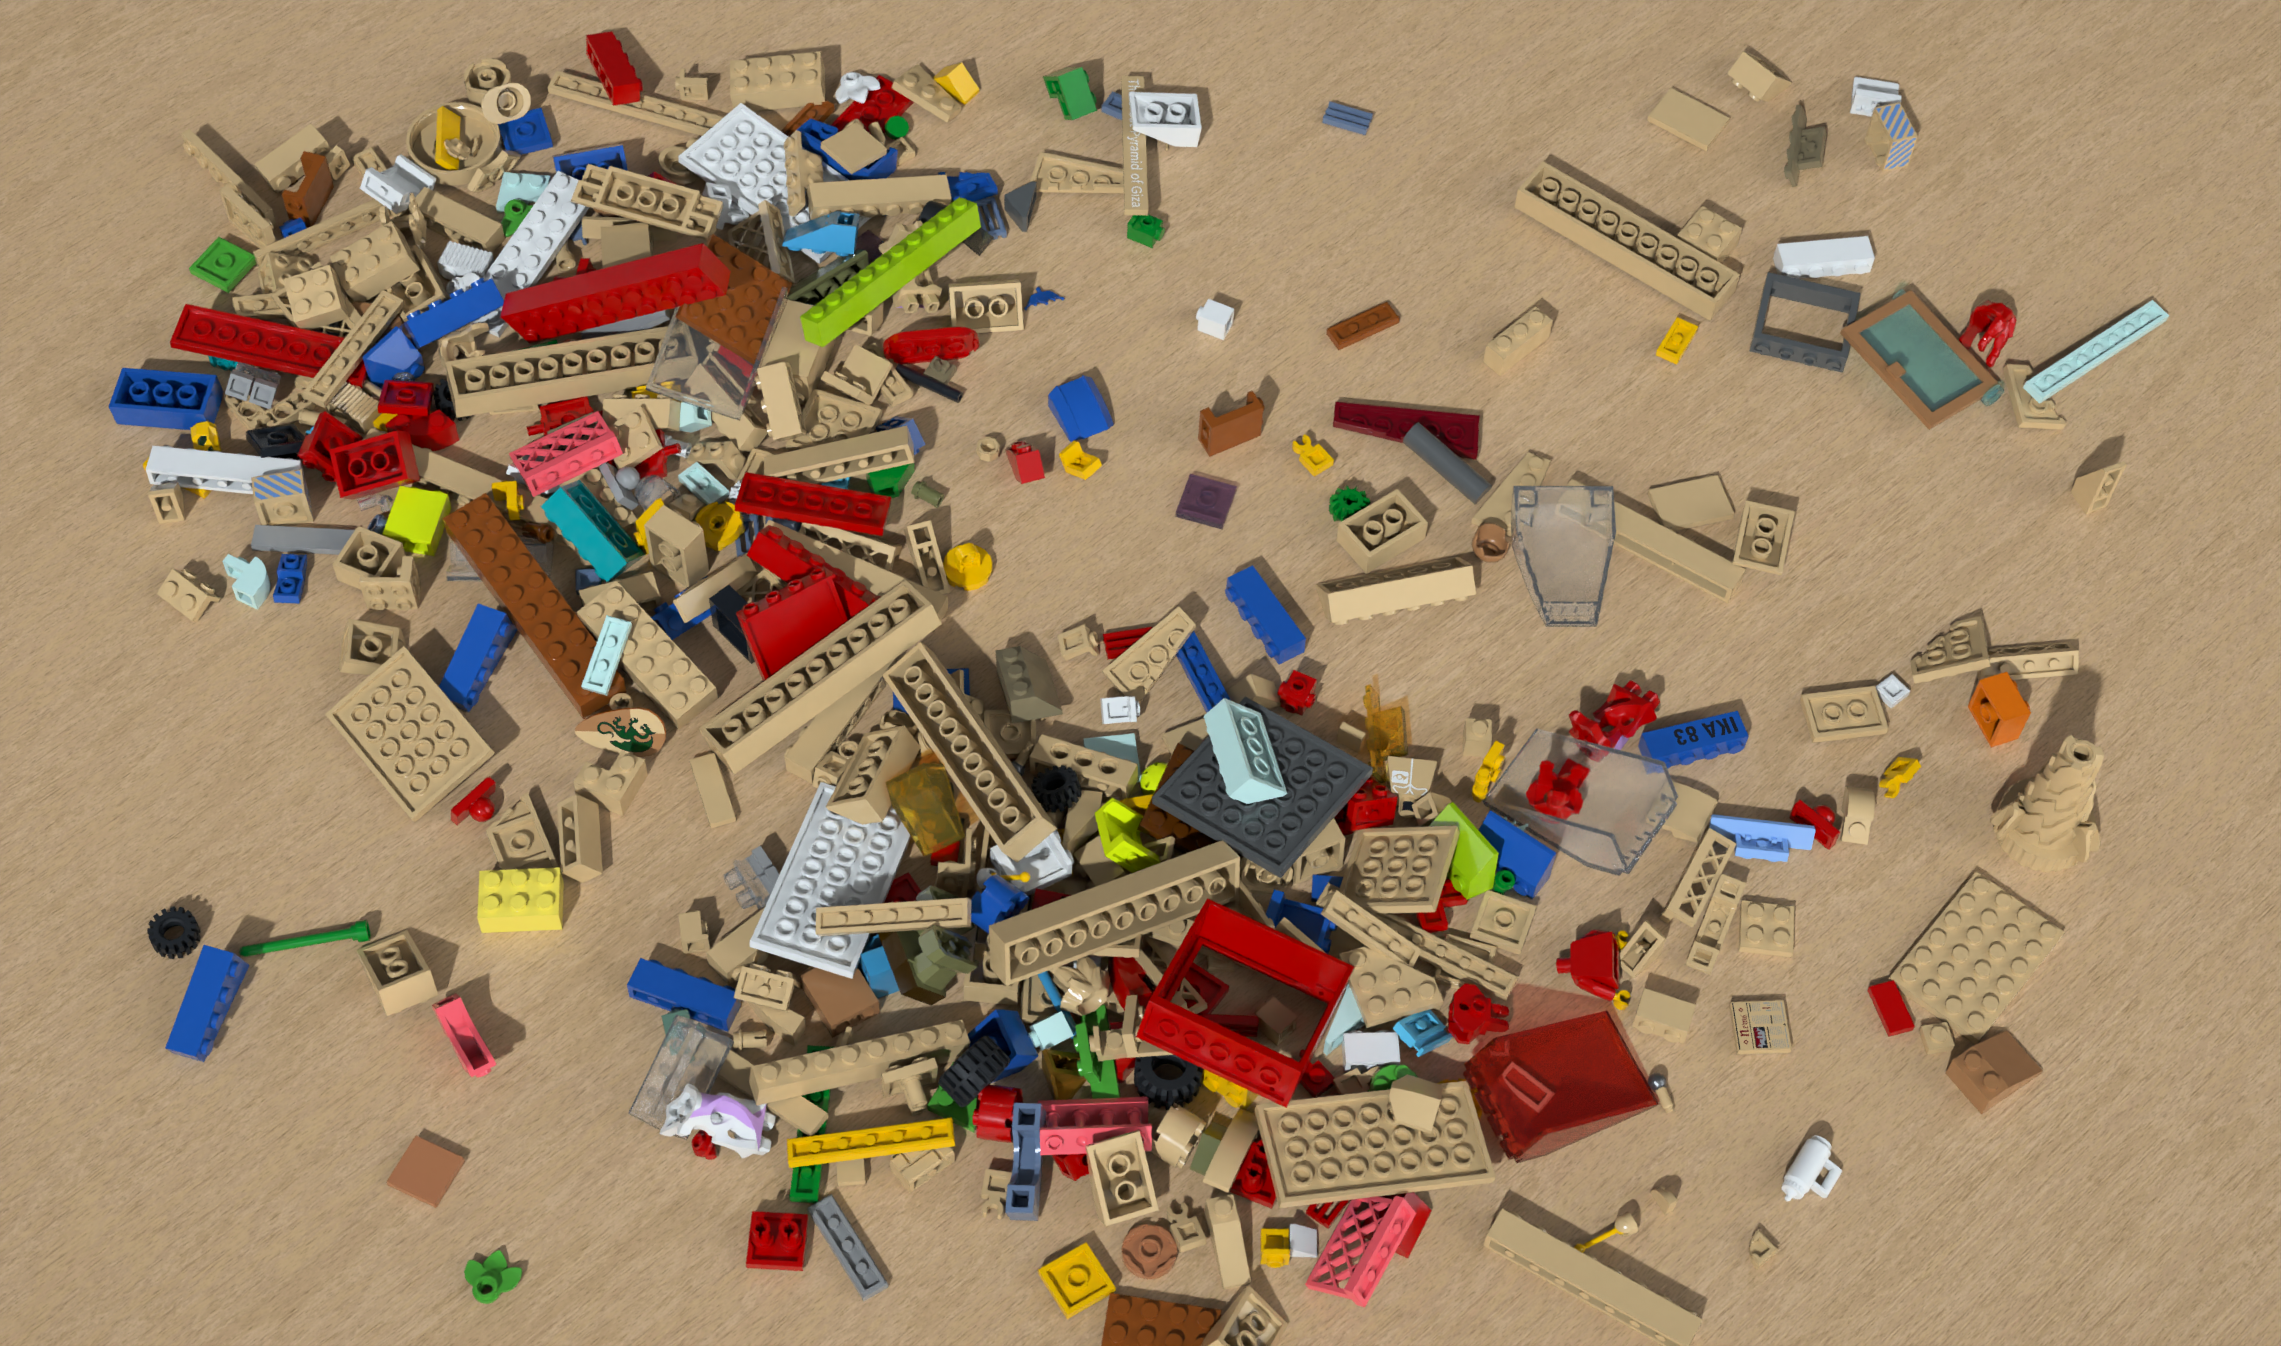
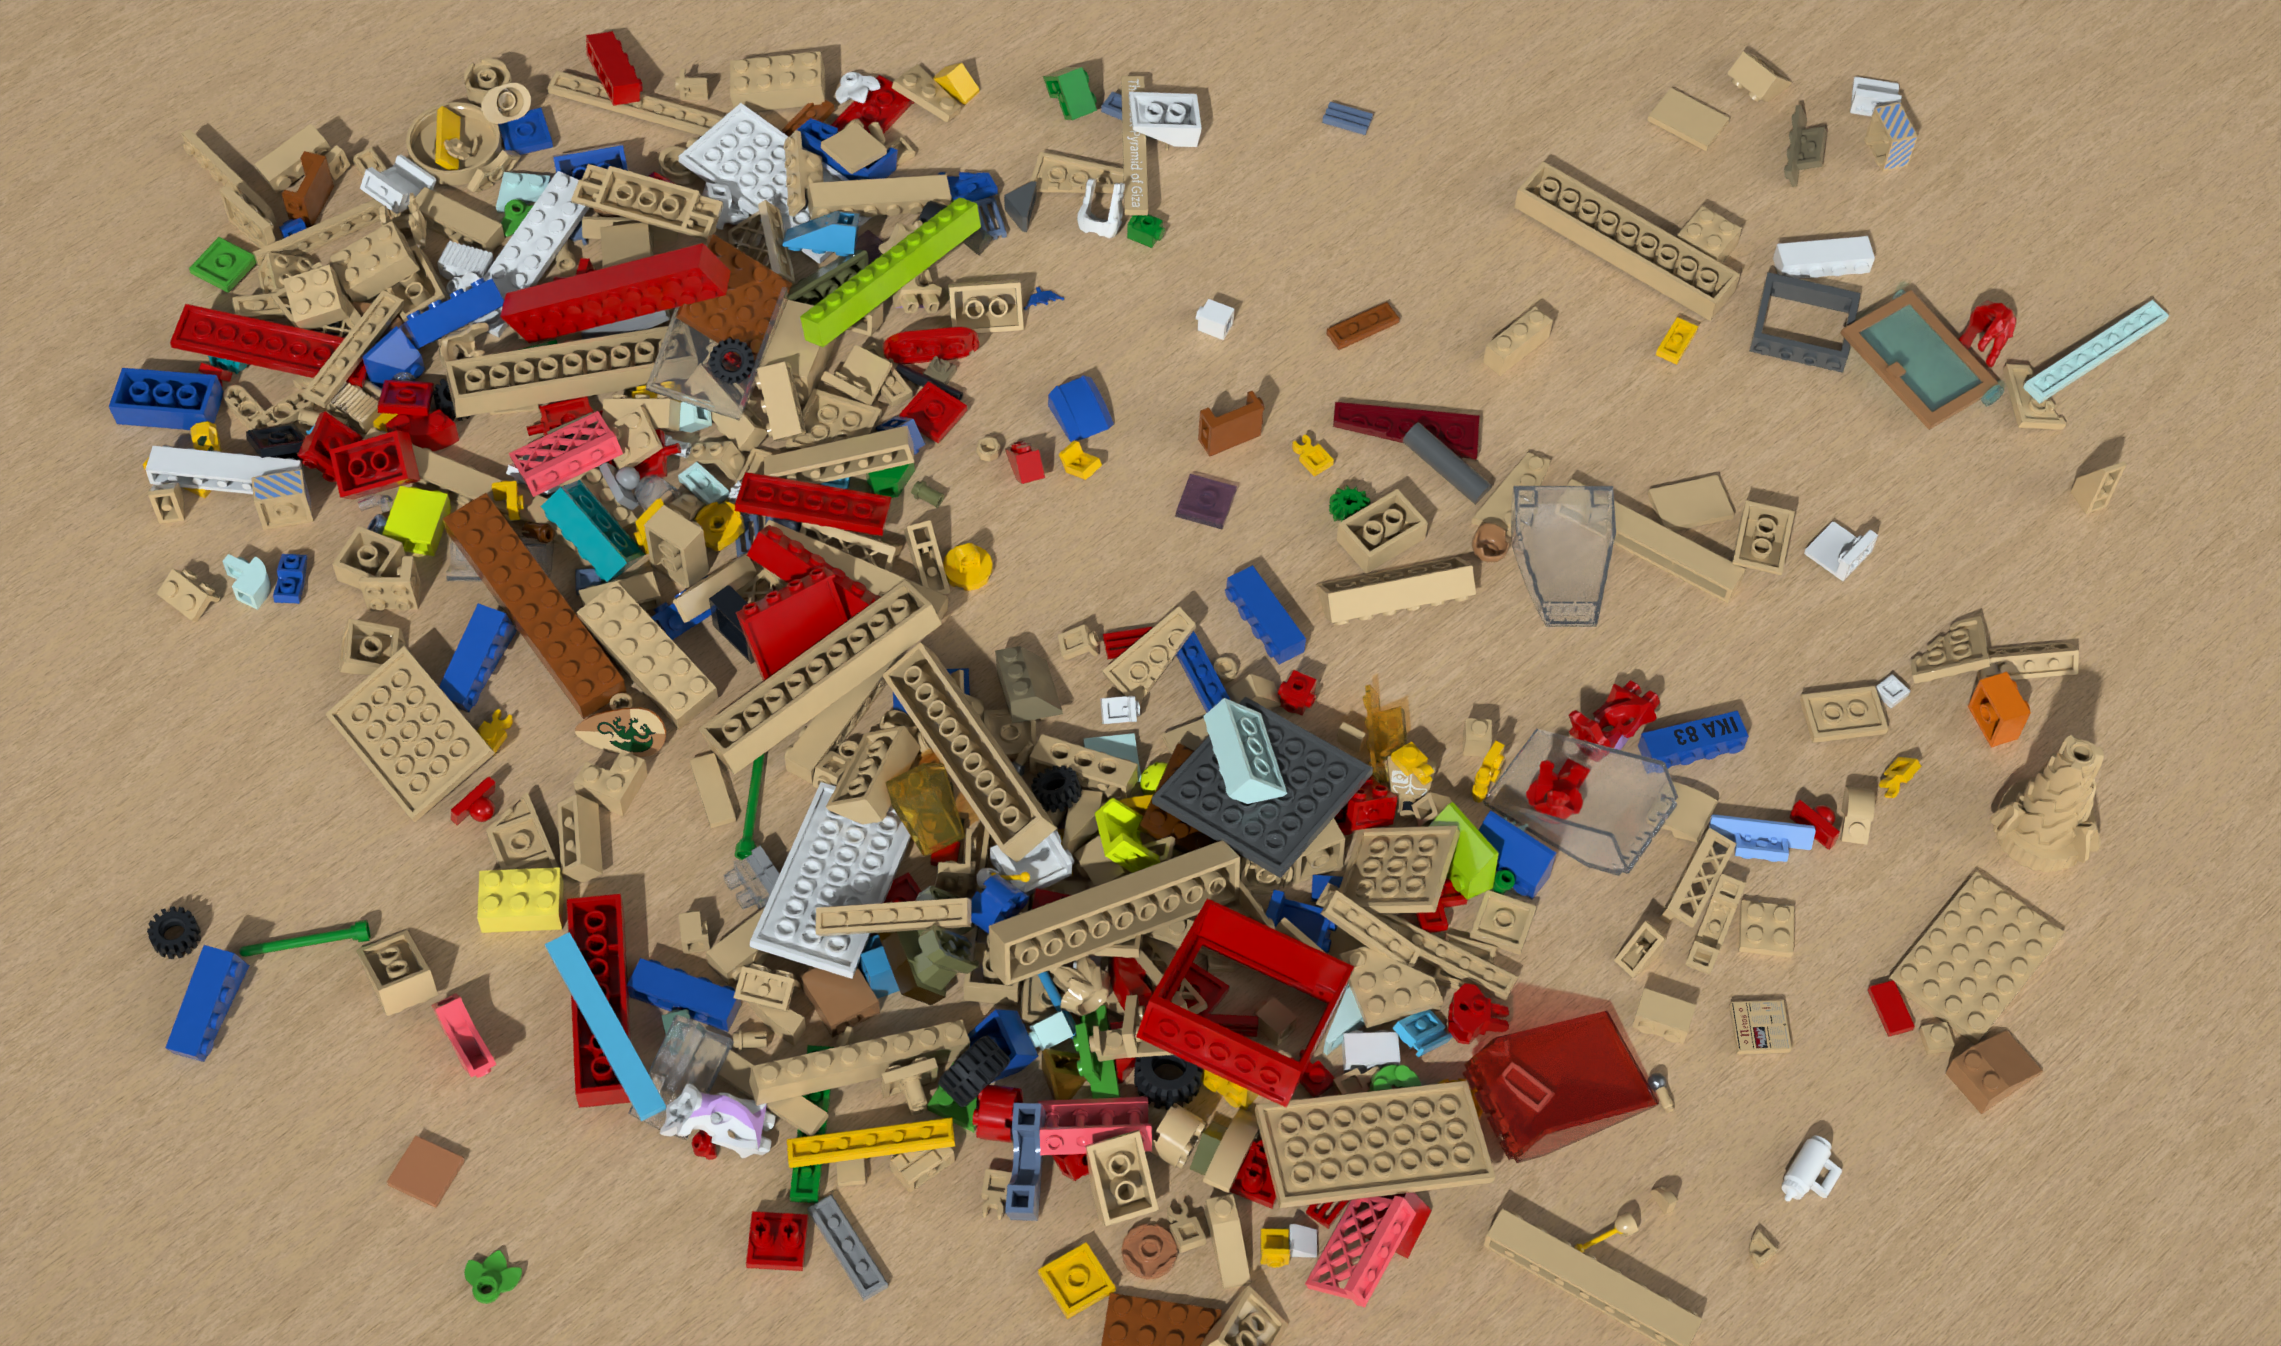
(211, 370): none -> red tile
(251, 380): light grey hips -> none
(299, 539): light grey tile -> none
(495, 733): none -> yellow plate
(599, 933): none -> red brick
(605, 1027): none -> medium azure tile
(606, 655): light aqua tile -> none
(731, 346): none -> black tyre
(747, 844): none -> green piece
(896, 127): green tile -> none
(934, 411): none -> red plate
(1090, 223): none -> white piece
(1225, 668): none -> tan tile
(1412, 760): none -> yellow plate
(1415, 1102): tan slope -> none
(1596, 965): red torso -> none
(1840, 550): none -> white bracket

